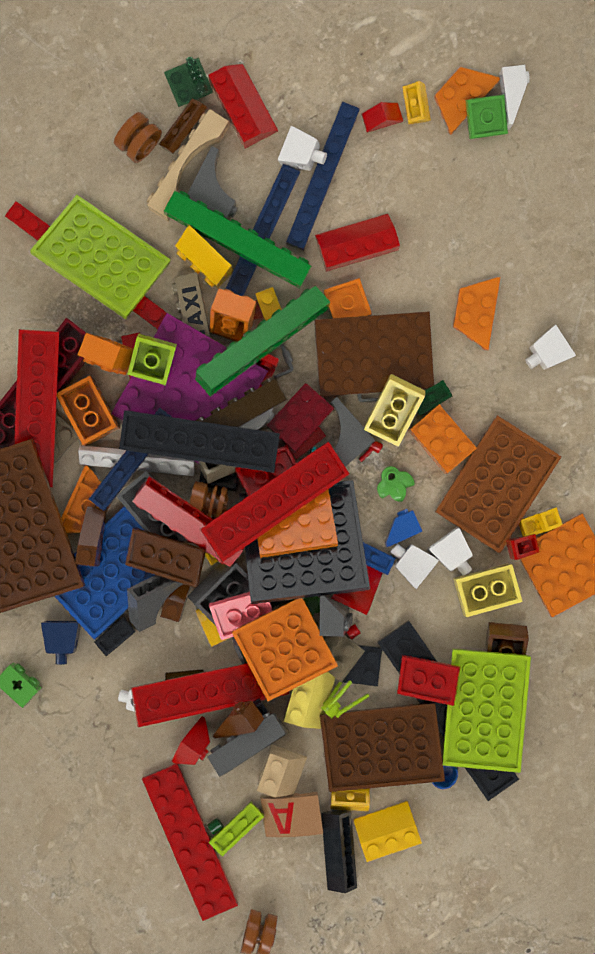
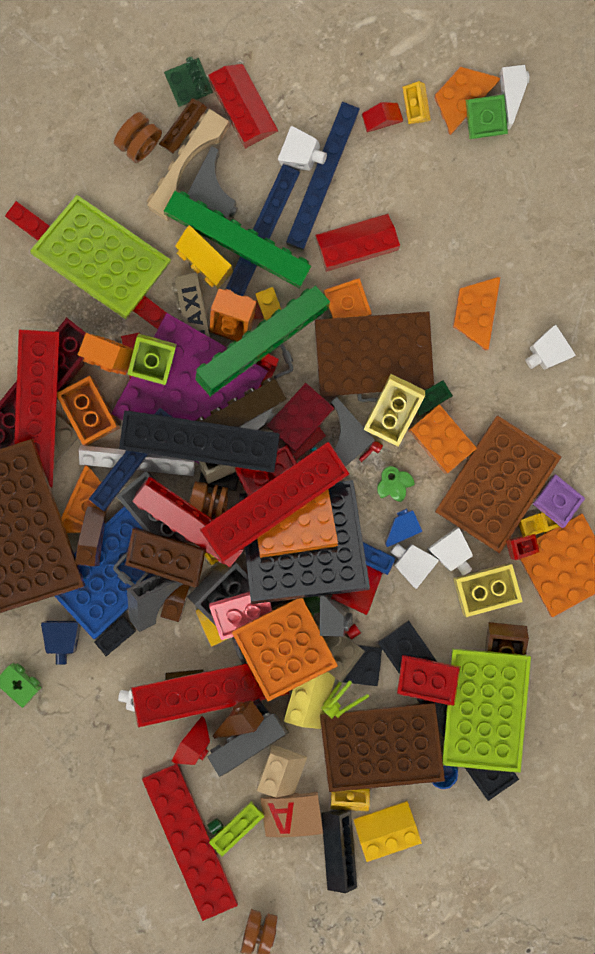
(123, 576): none -> dark grey piece
(558, 501): none -> medium lavender tile

